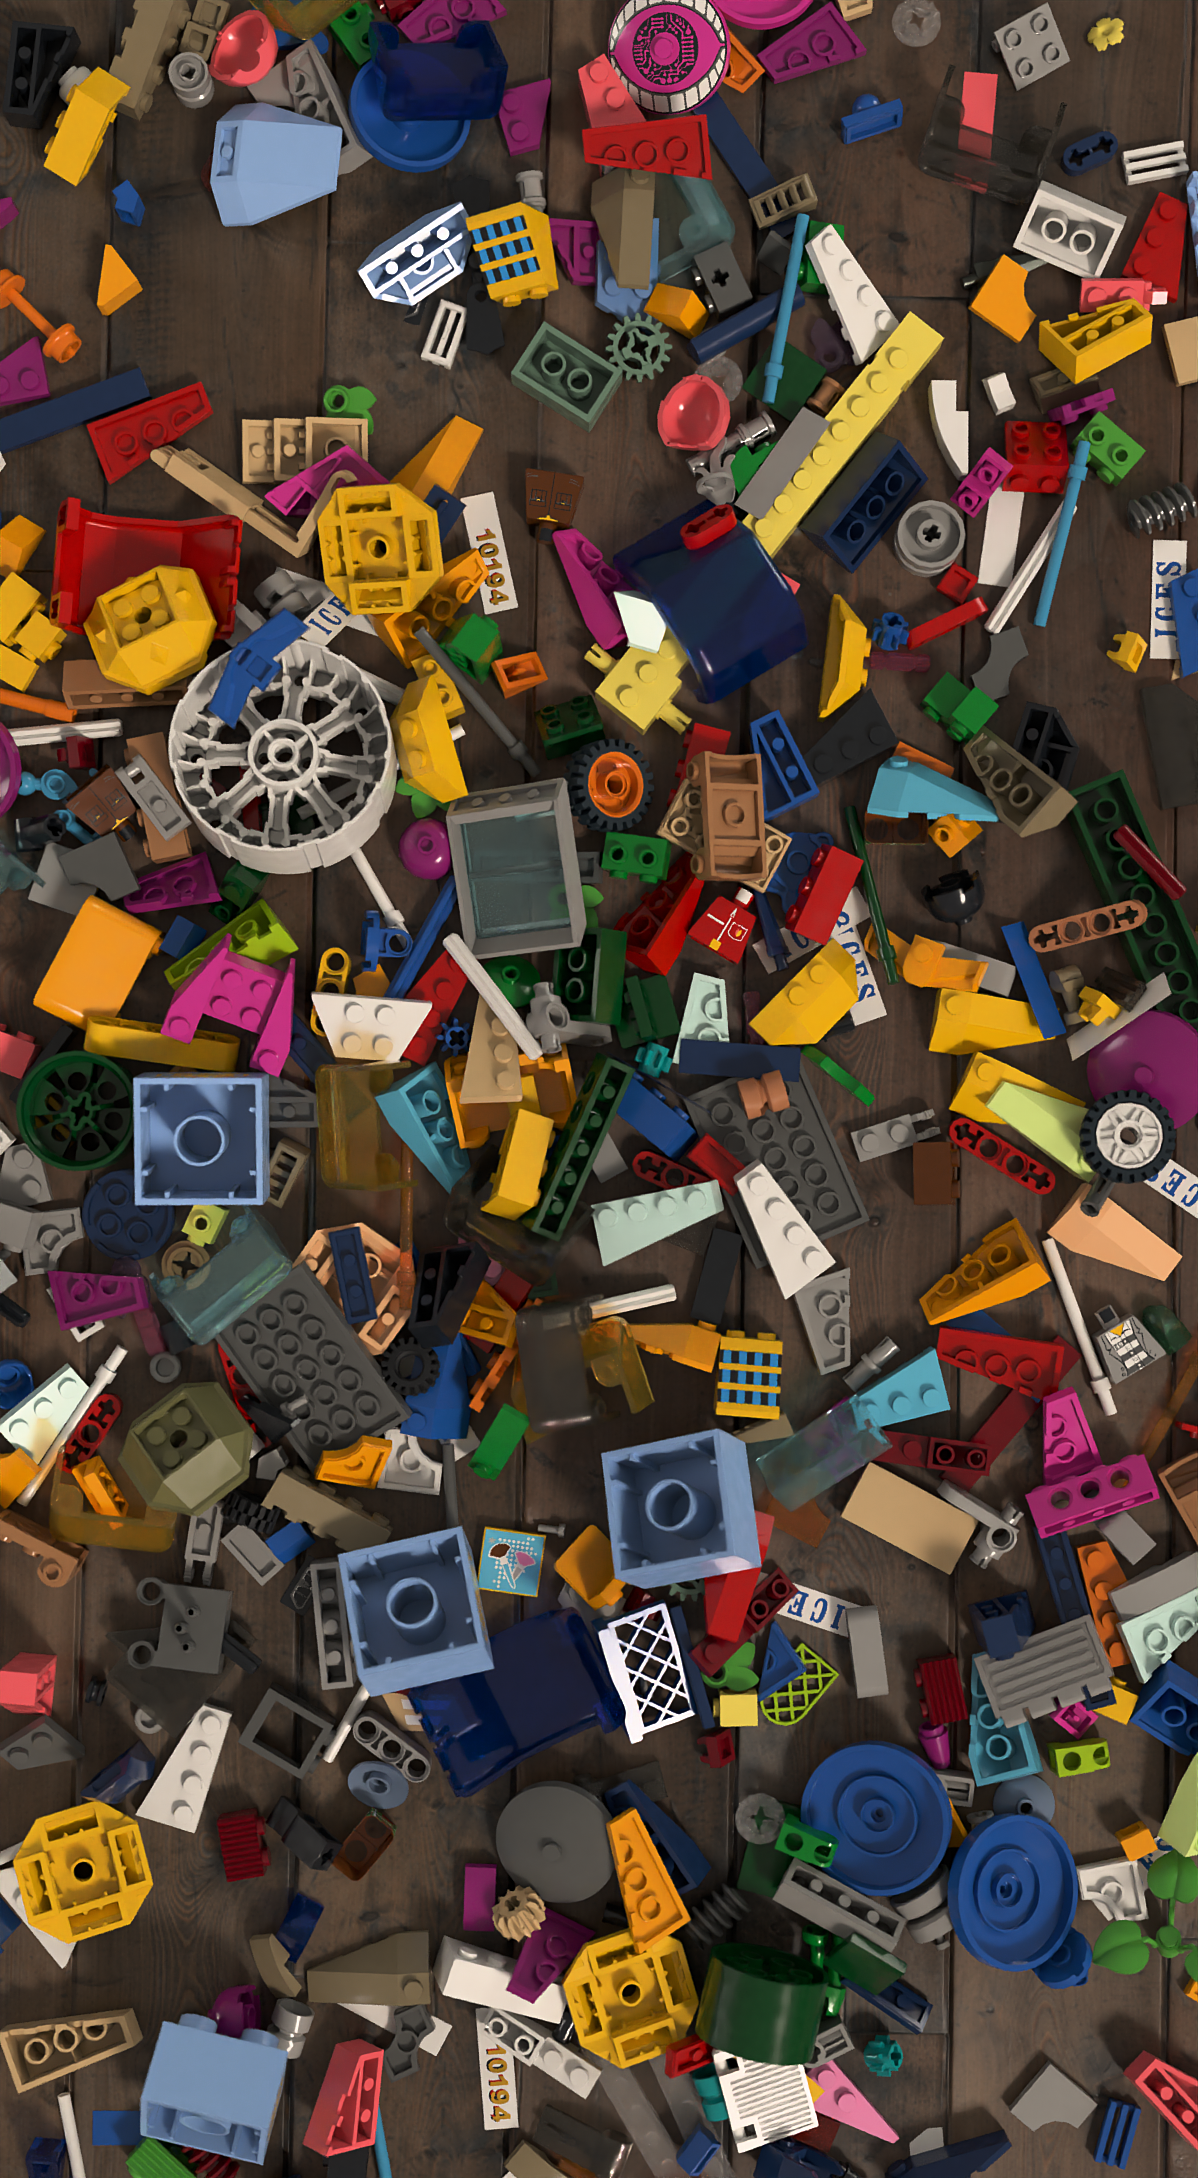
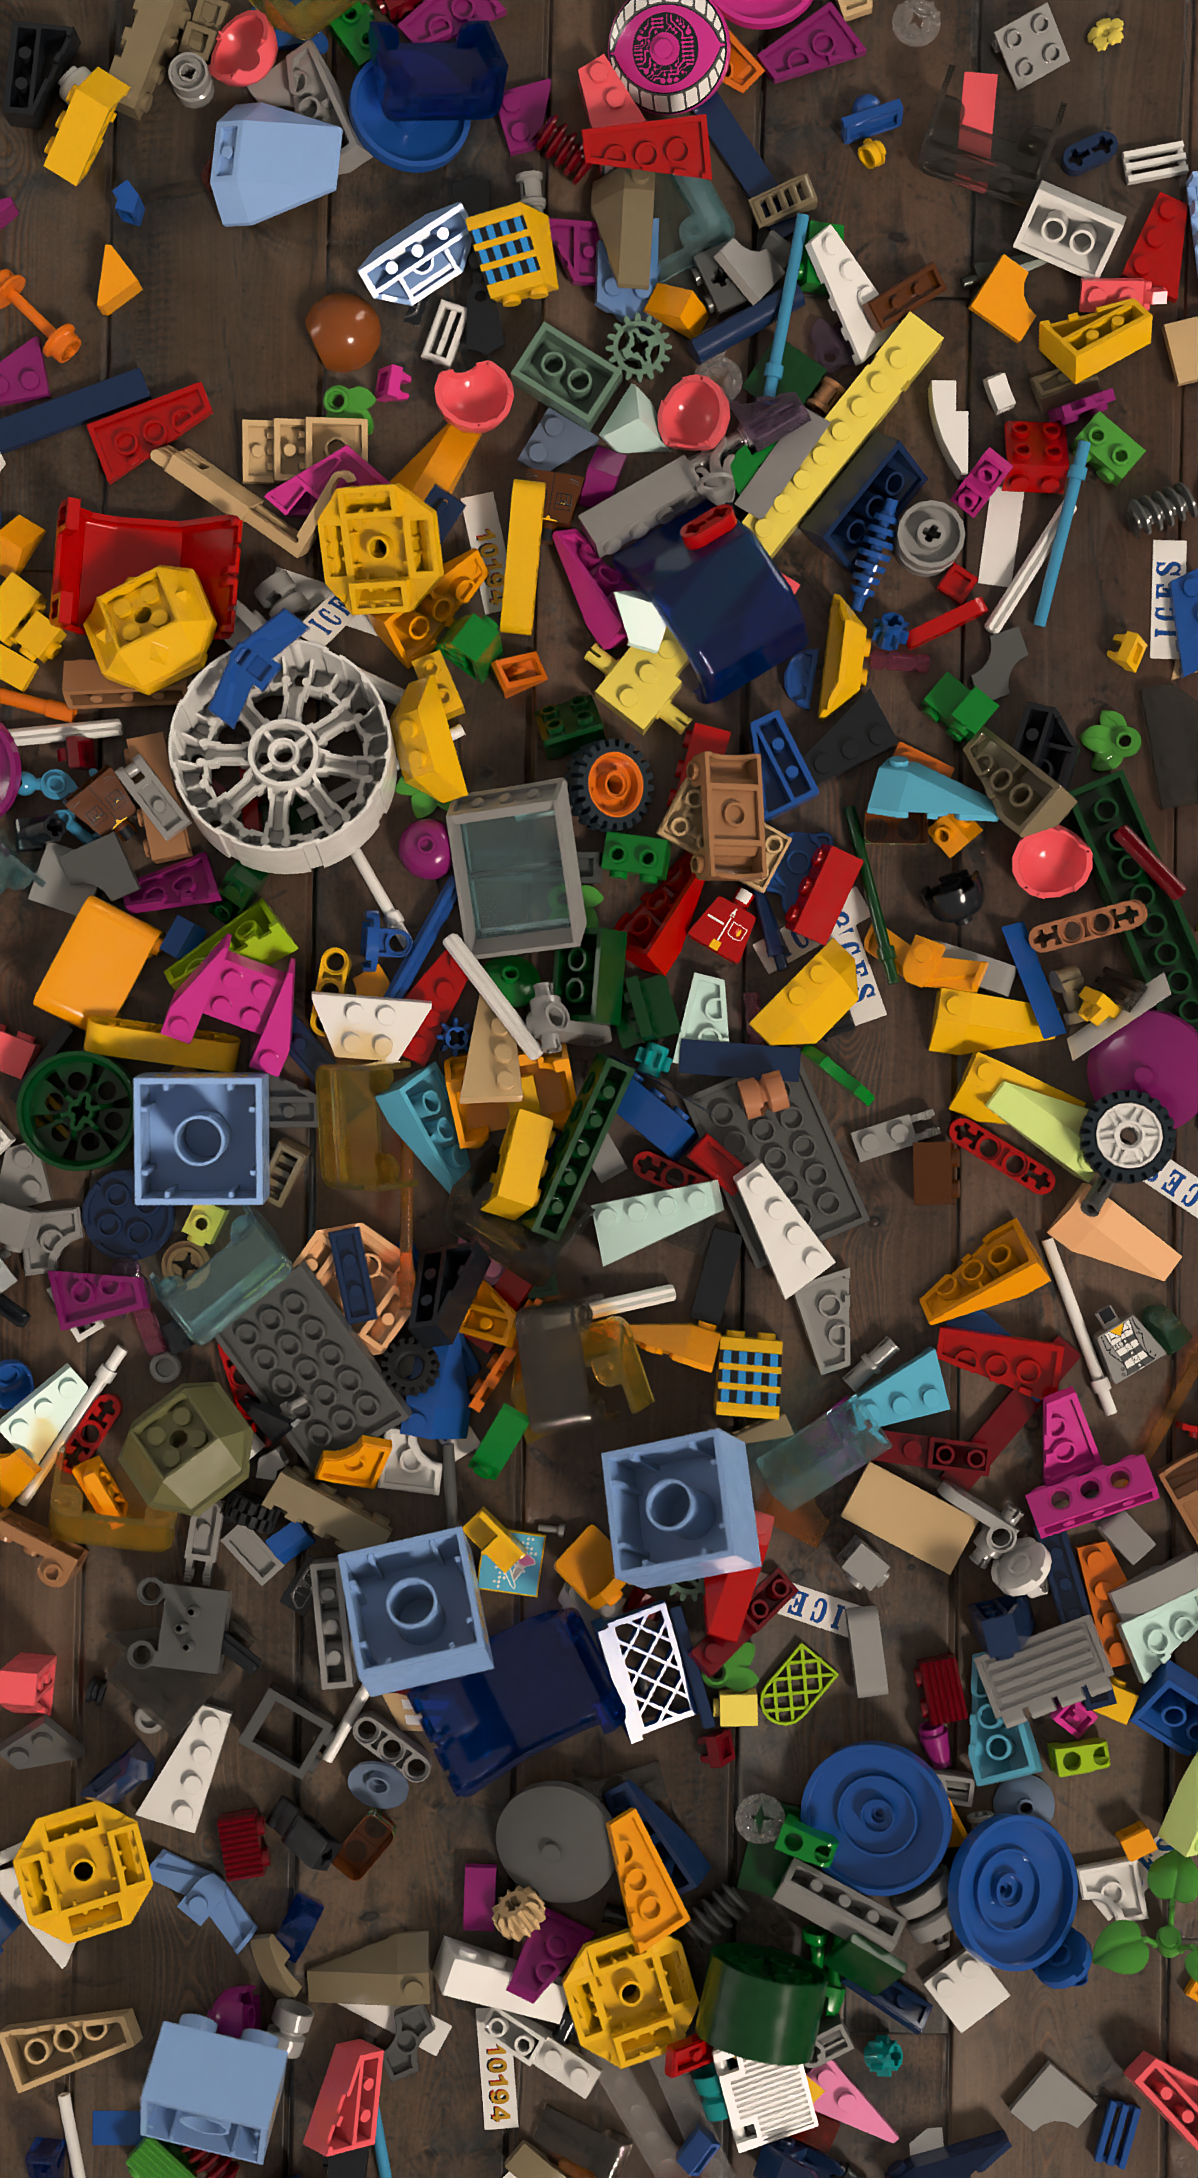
(204, 1897): none -> medium blue plate
(344, 331): none -> dark orange cylinder
(389, 383): none -> dark pink tile
(476, 398): none -> coral cylinder
(494, 1540): none -> yellow panel
(516, 748): dark grey bar -> none
(522, 557): none -> yellow beam
(555, 443): none -> sand blue wing
(563, 147): none -> dark red piece
(602, 477): none -> magenta slope
(634, 425): none -> light aqua slope
(641, 507): none -> light grey brick
(749, 270): none -> light grey tile
(770, 418): none -> wing
(780, 1663): blue tile -> none
(800, 677): none -> blue tile
(863, 1564): none -> light grey brick
(872, 153): none -> yellow plate
(886, 518): none -> blue piece
(904, 297): none -> reddish brown tile
(965, 1989): none -> white plate
(1023, 1569): none -> white tile
(1052, 862): none -> coral cylinder
(1105, 741): none -> bright green plate

